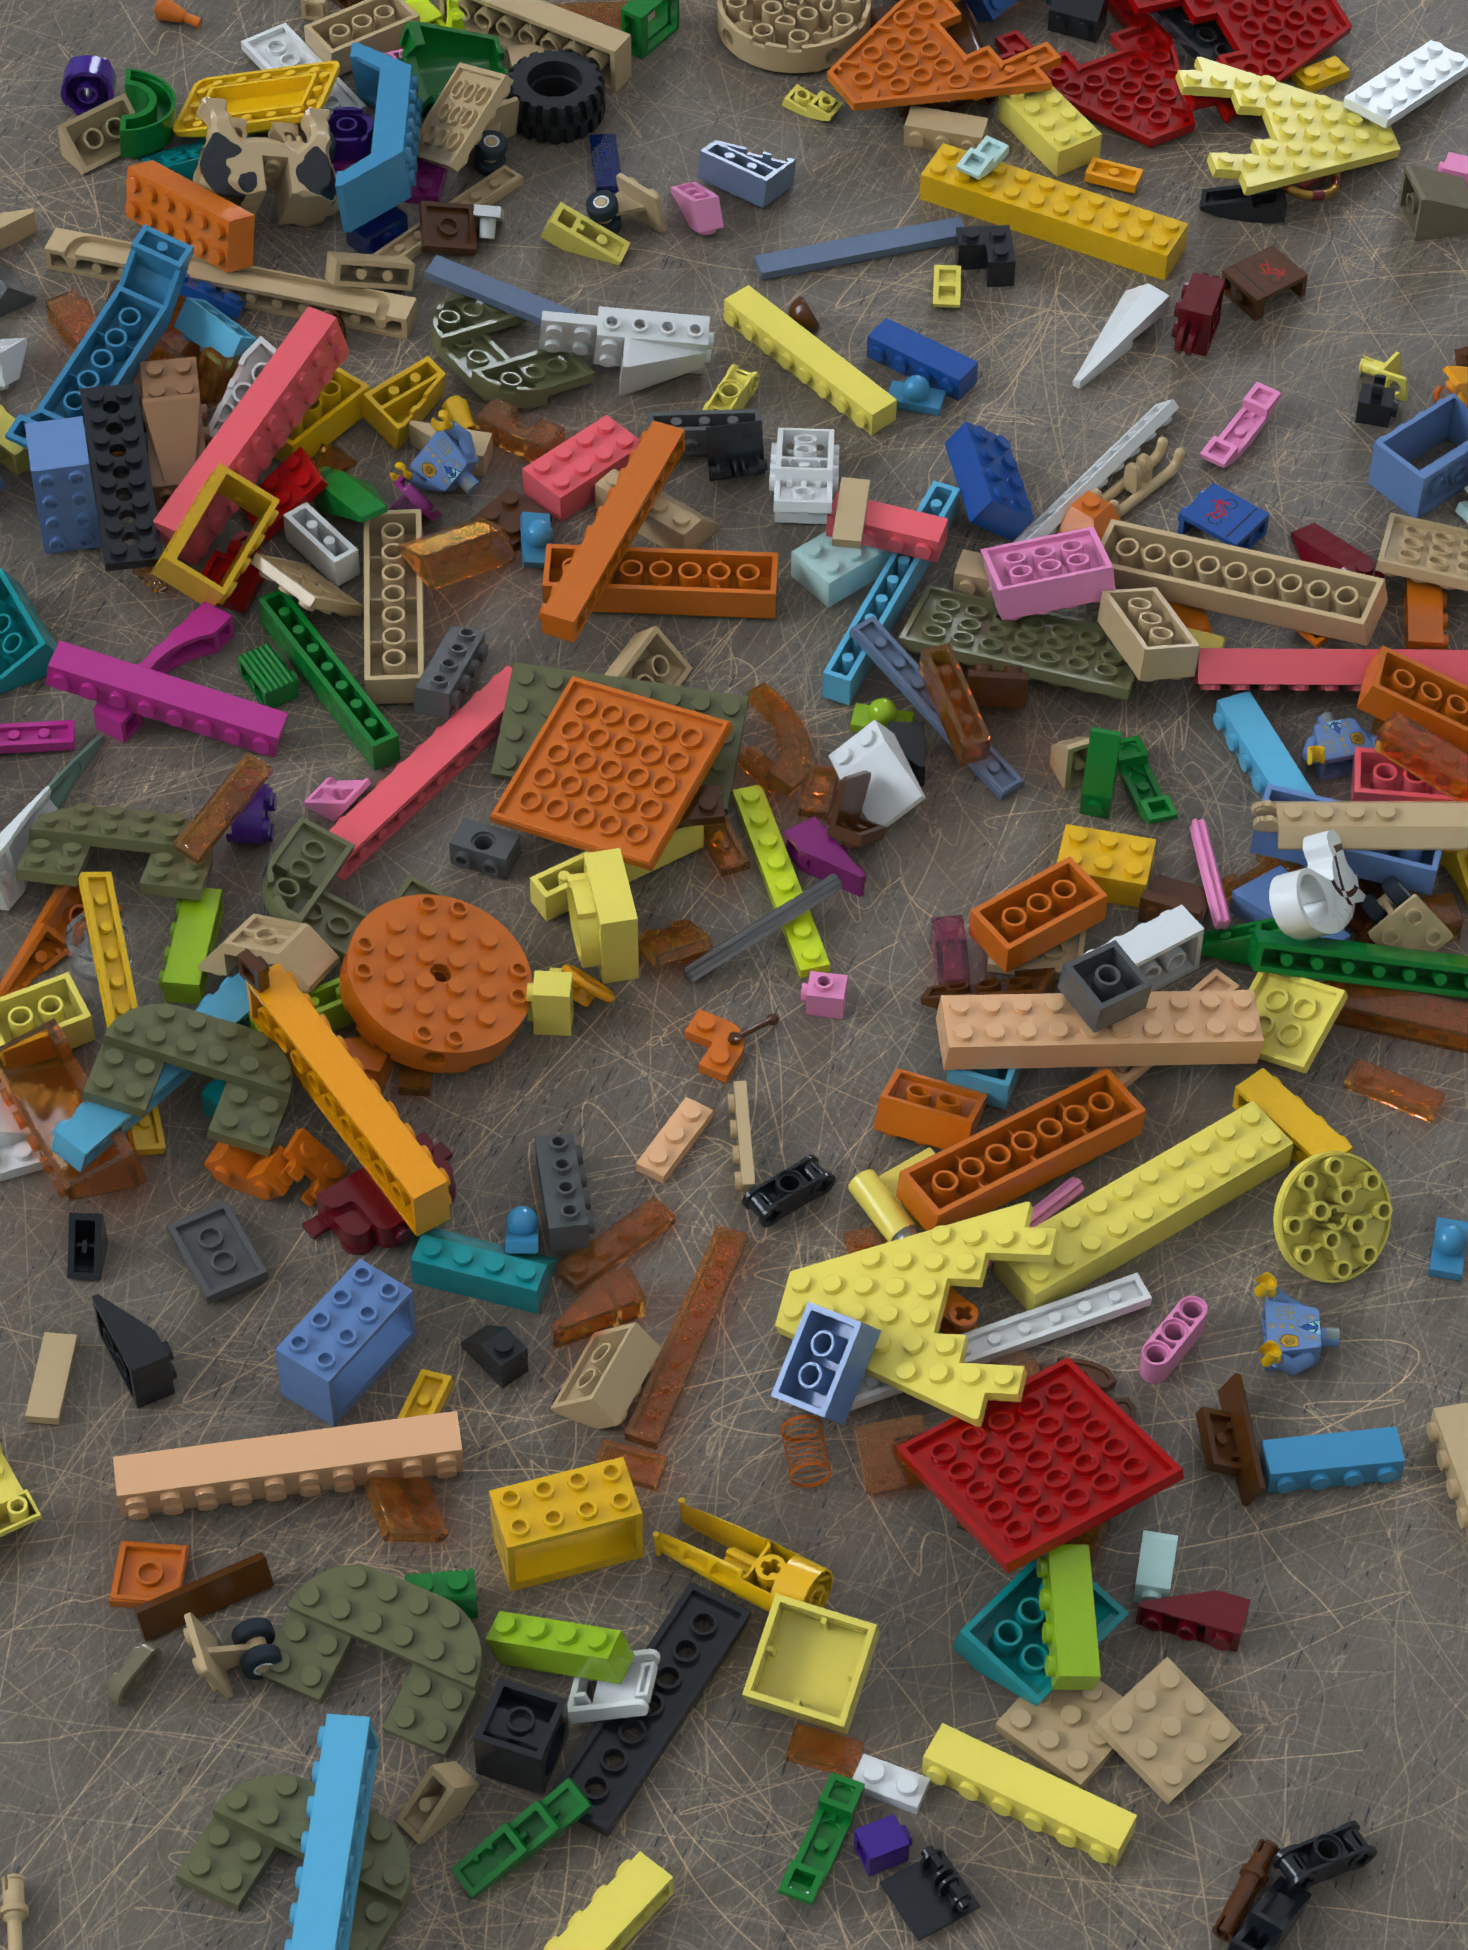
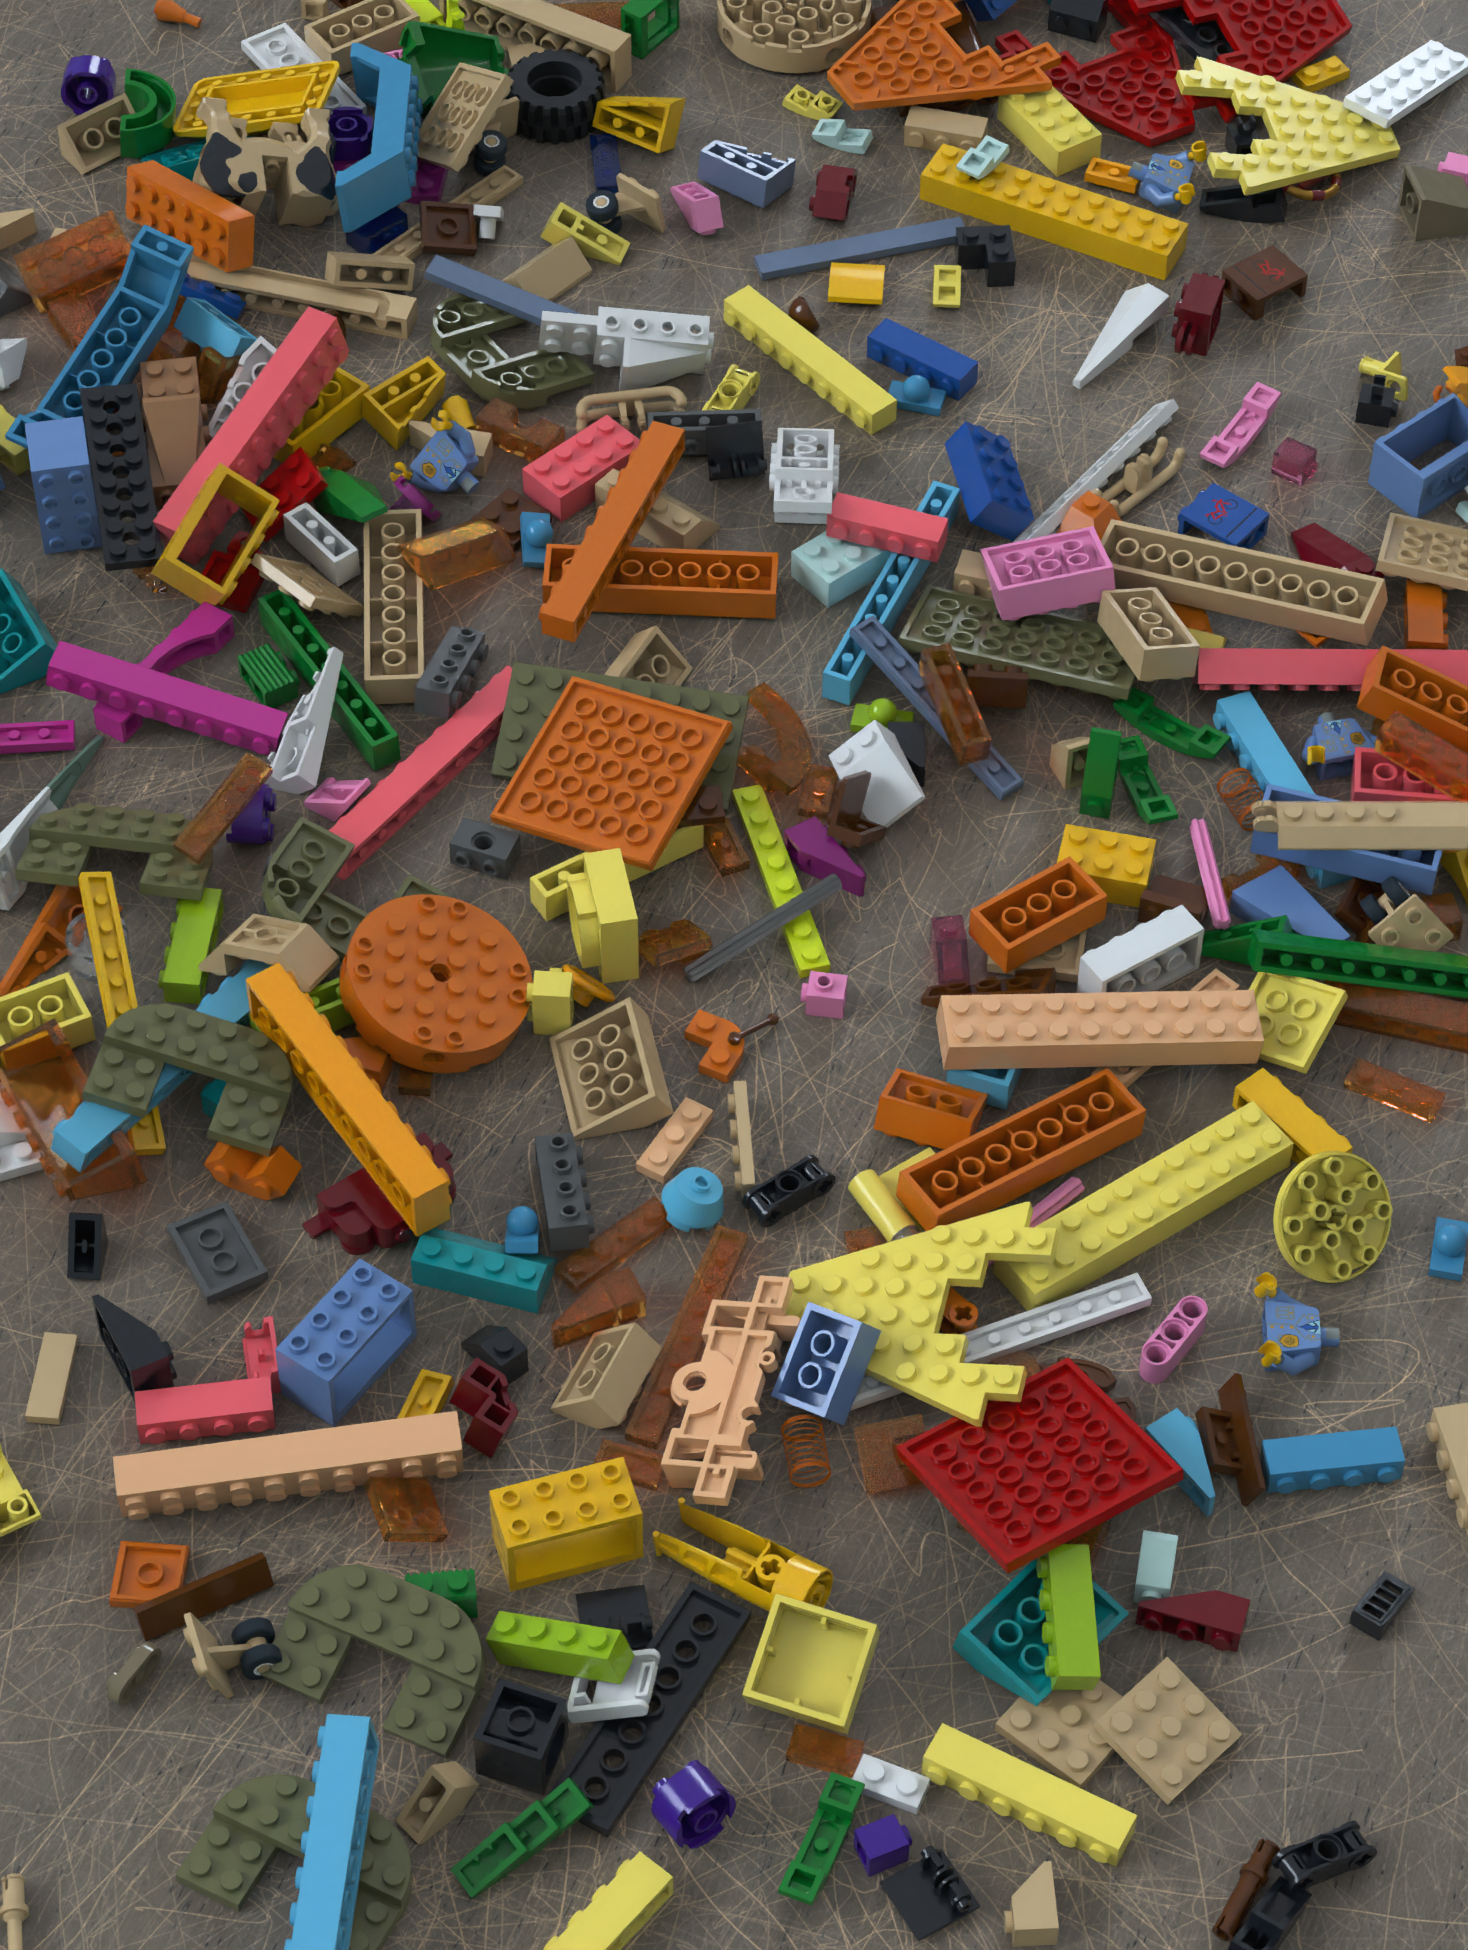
(75, 260): none -> clear orange brick
(205, 1410): none -> coral brick
(254, 970): reddish brown plate -> none
(260, 1352): none -> coral hinge
(304, 736): none -> white wedge
(315, 1161): orange plate -> none
(485, 1397): none -> dark red brick
(552, 270): none -> tan slope
(611, 1072): none -> tan slope
(620, 1610): none -> black hinge
(629, 404): none -> tan piece
(641, 120): none -> yellow wedge
(692, 1805): none -> dark purple brick
(693, 1199): none -> medium azure cone
(734, 1378): none -> light nougat piece
(833, 193): none -> dark red brick
(837, 136): none -> light aqua slope
(851, 512): tan tile -> none
(856, 283): none -> yellow slope
(1034, 1910): none -> tan slope
(1104, 986): dark grey brick -> none
(1167, 177): none -> medium blue torso
(1169, 730): none -> green slope
(1182, 1442): none -> medium azure slope
(1232, 794): none -> orange piece
(1240, 136): none -> black brick
(1294, 461): none -> clear pink brick
(1318, 897): white animal -> none
(1368, 1622): none -> black slope

